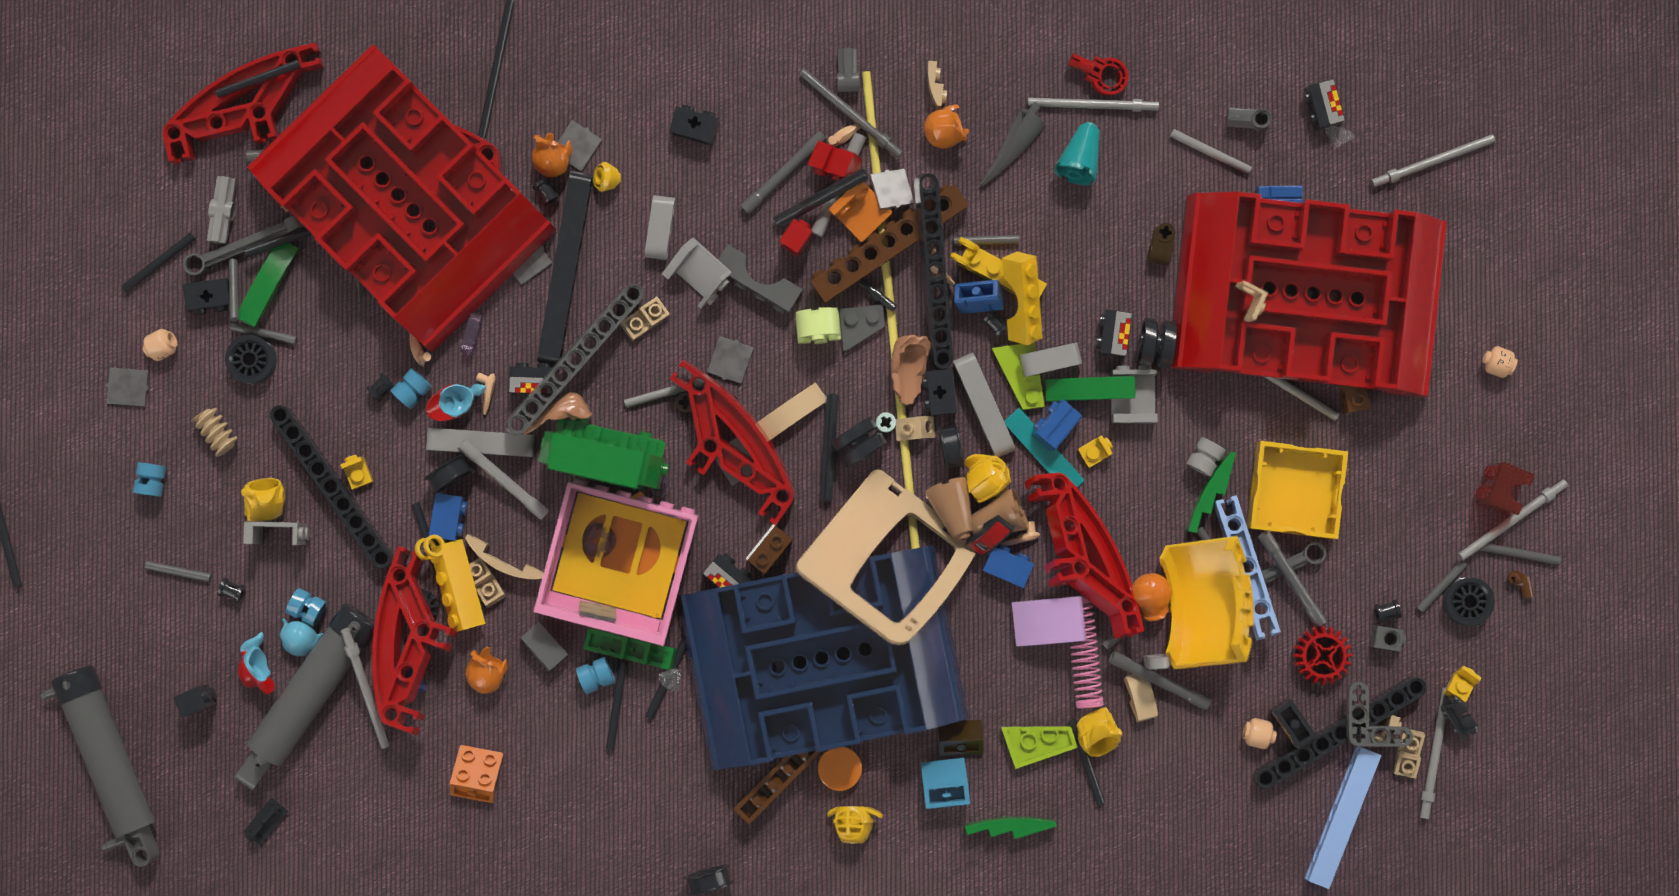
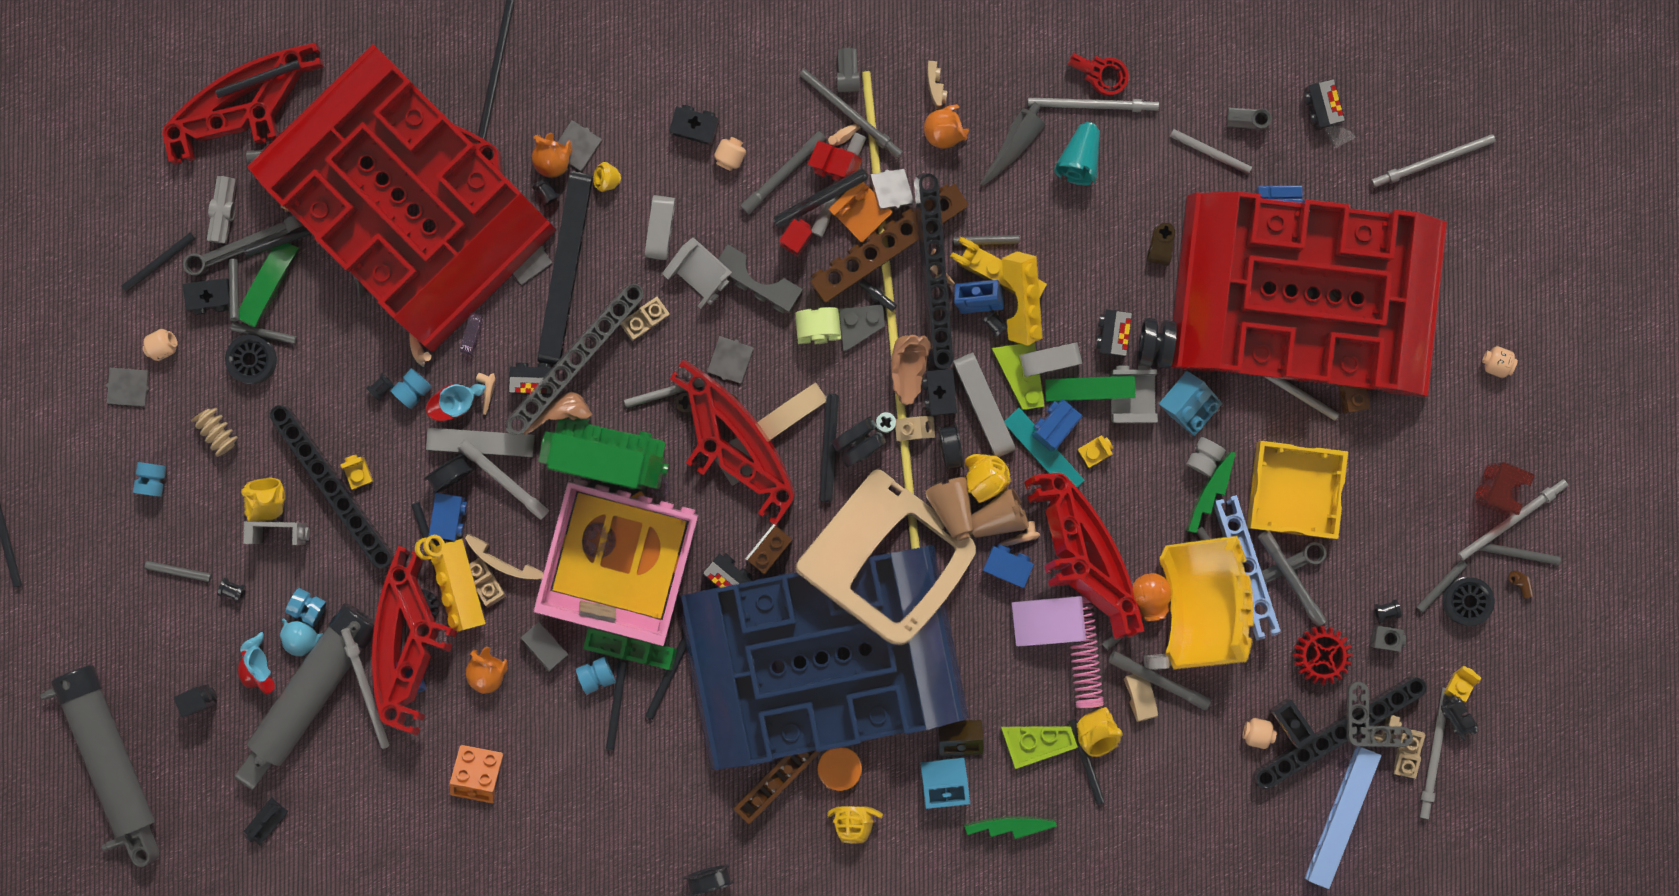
(670, 679): clear tile -> none
(730, 153): none -> light nougat head
(990, 536): slope -> none
(1190, 403): none -> dark azure slope
(1257, 305): tan bracket -> none

